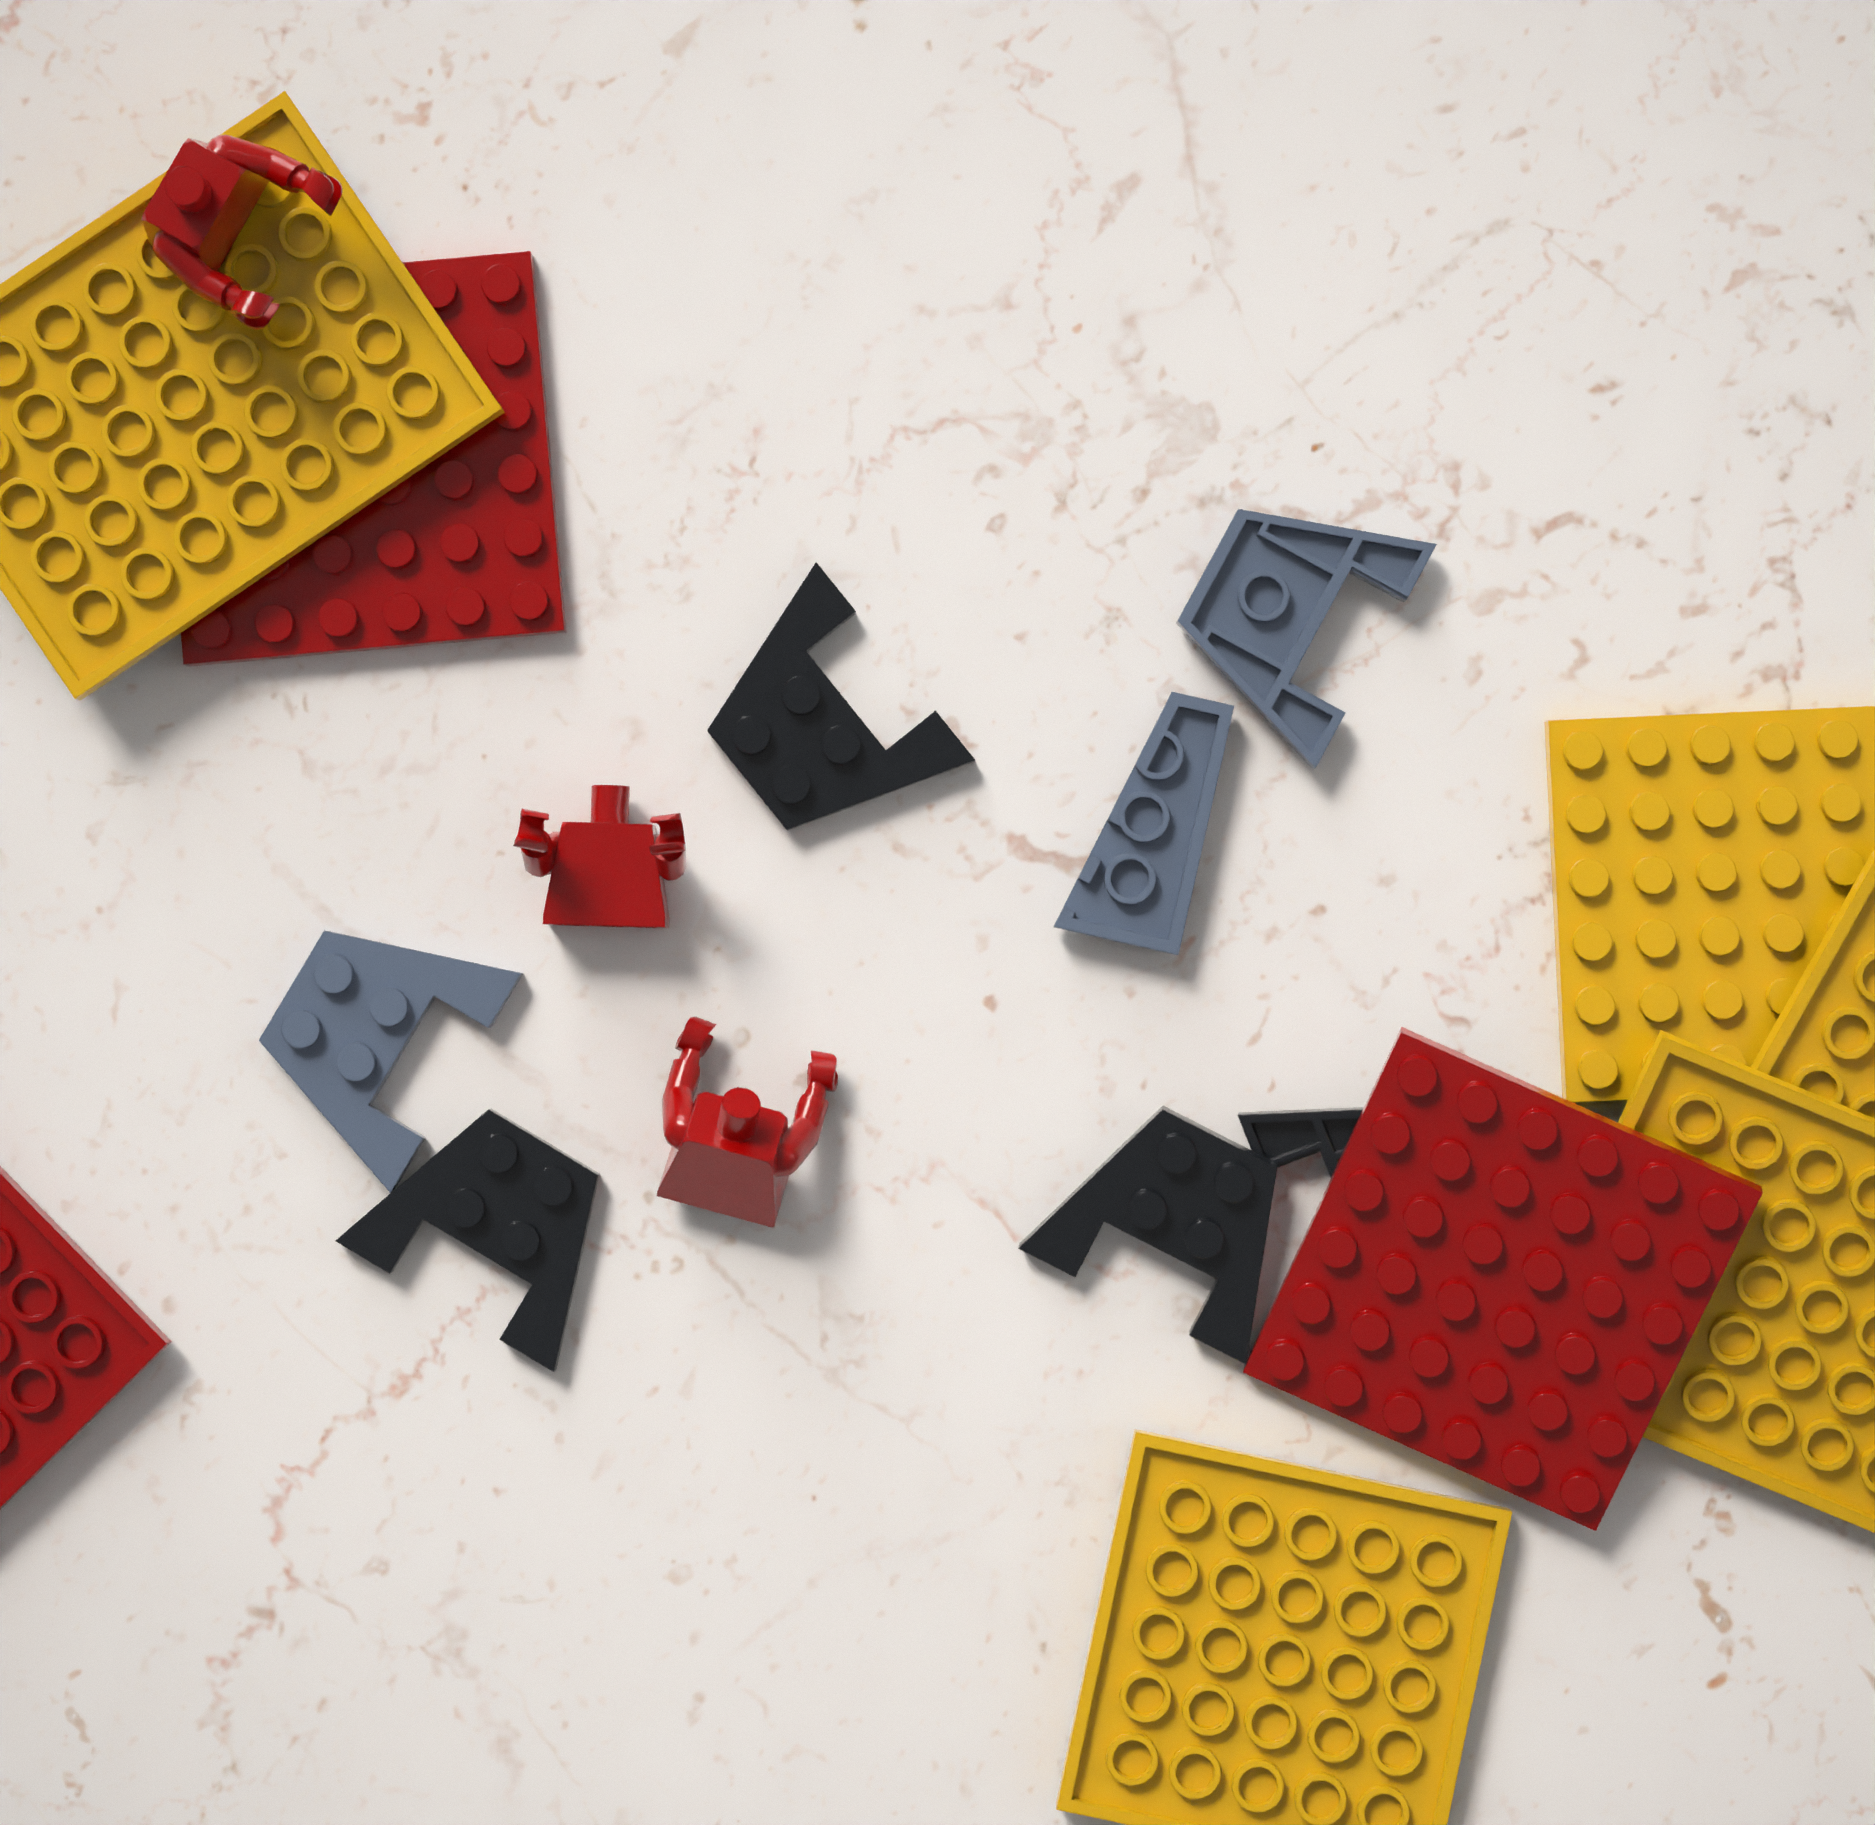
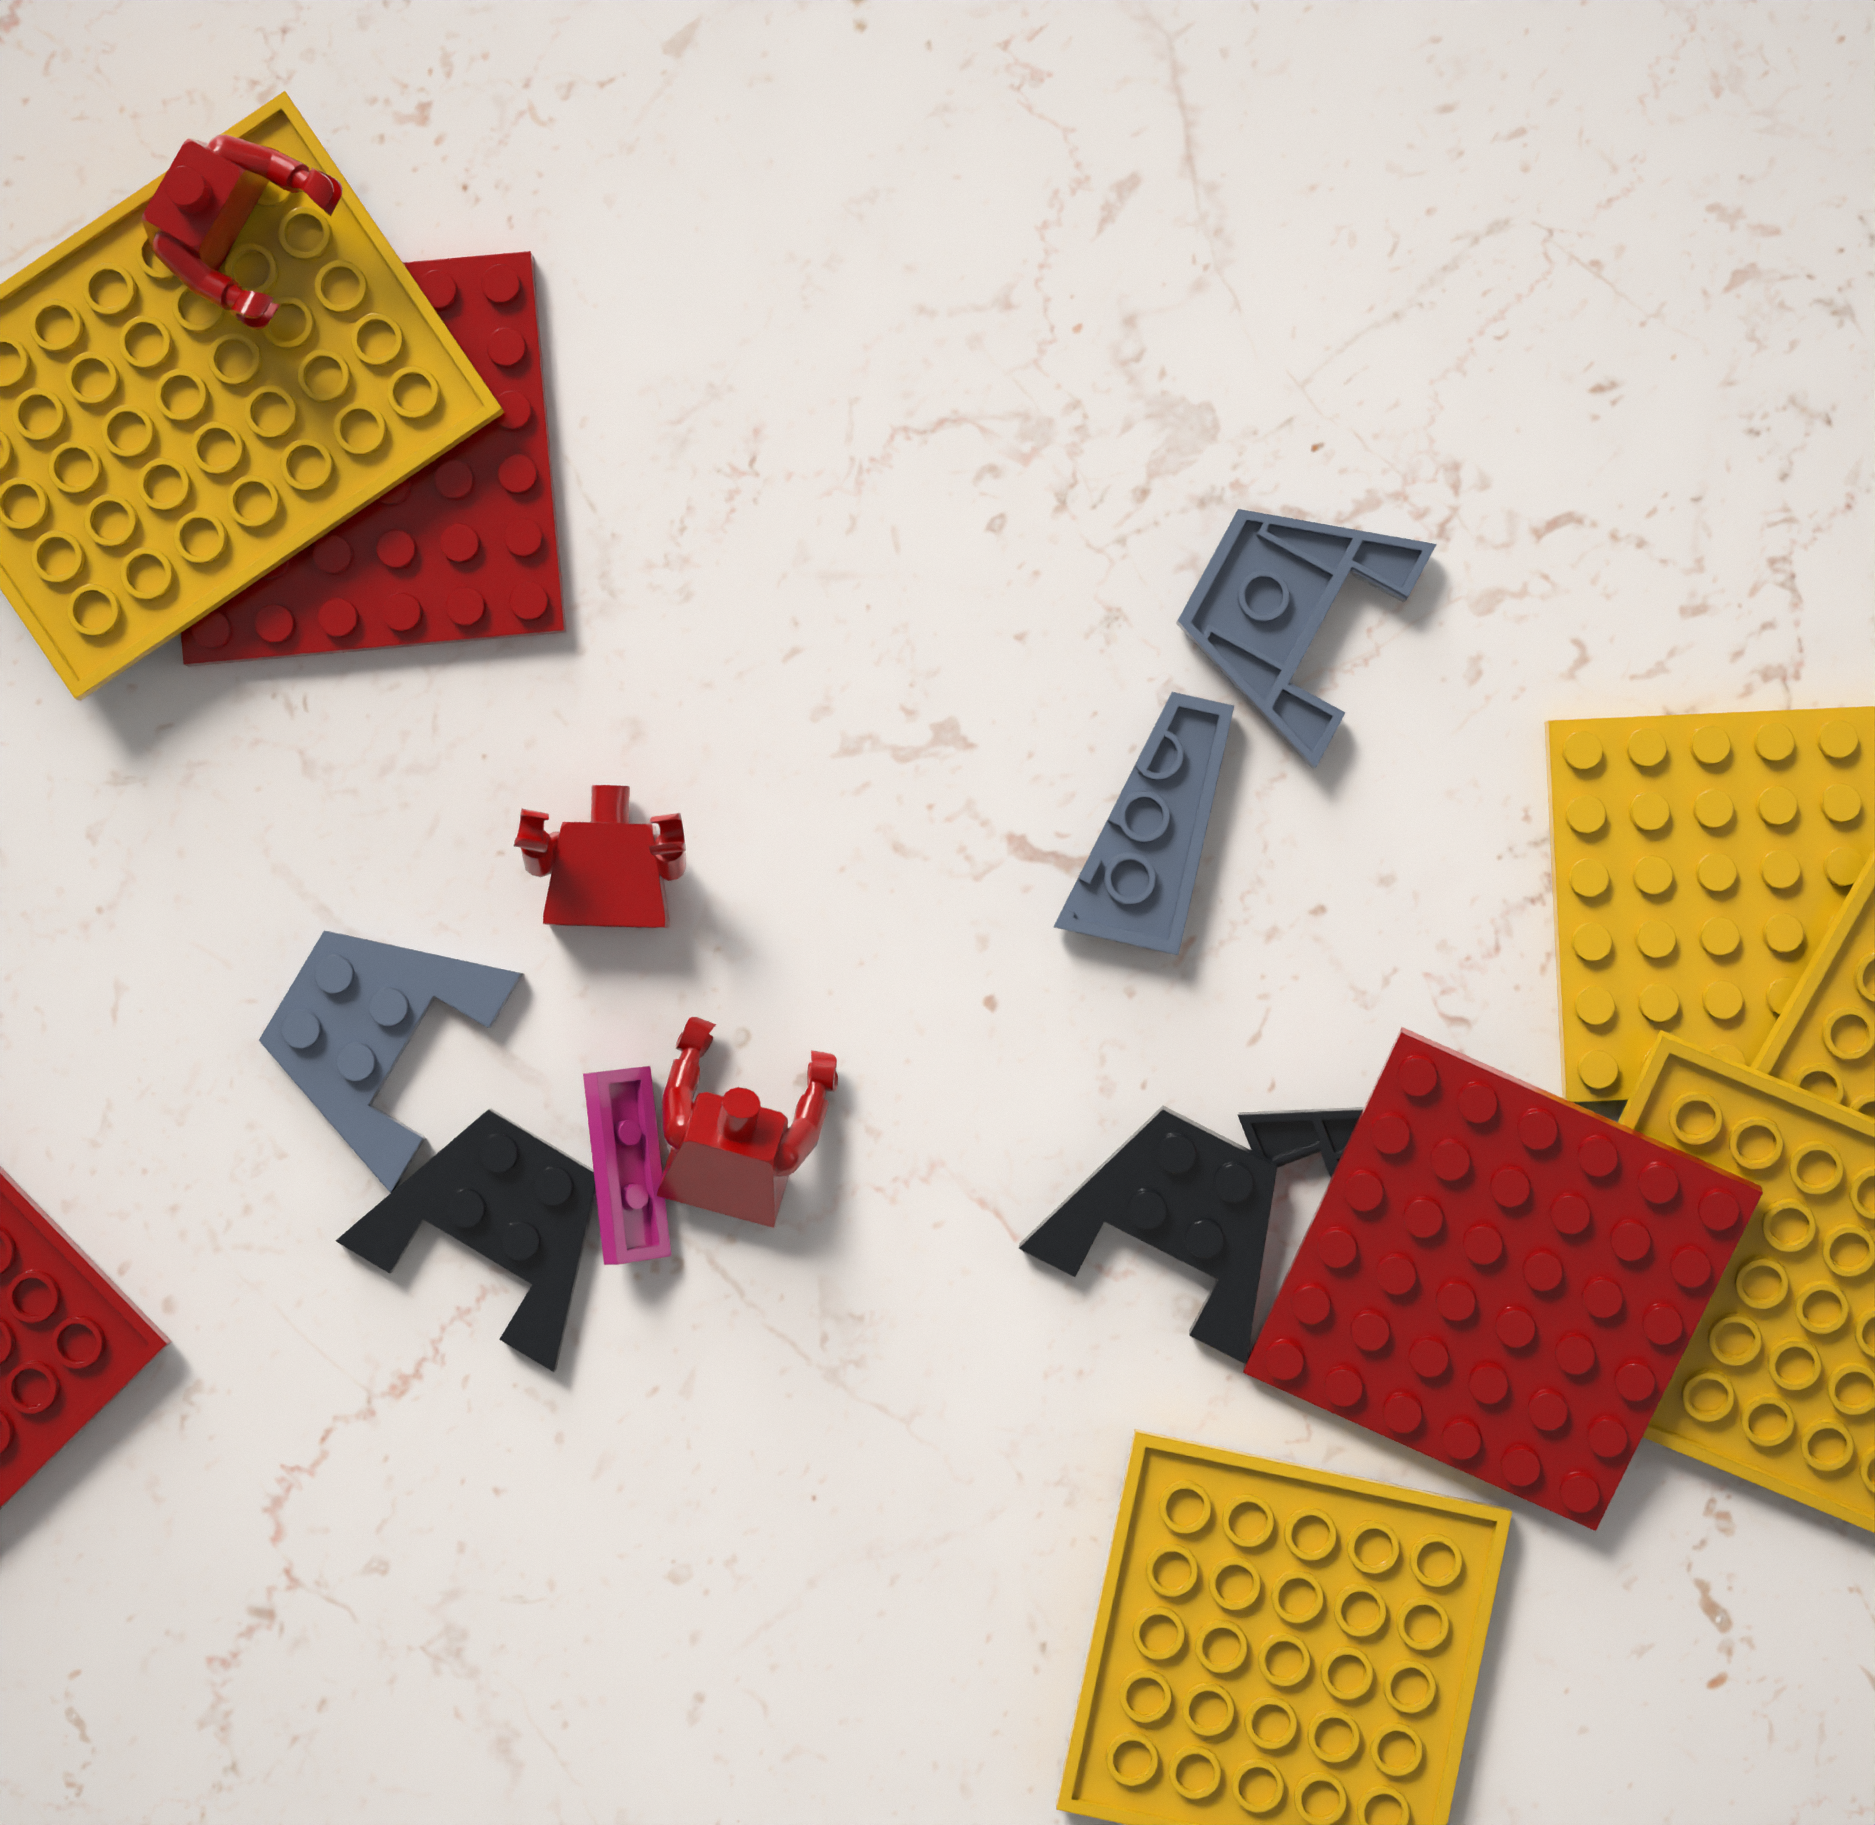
(626, 1165): none -> dark pink plate
(800, 735): black wing -> none

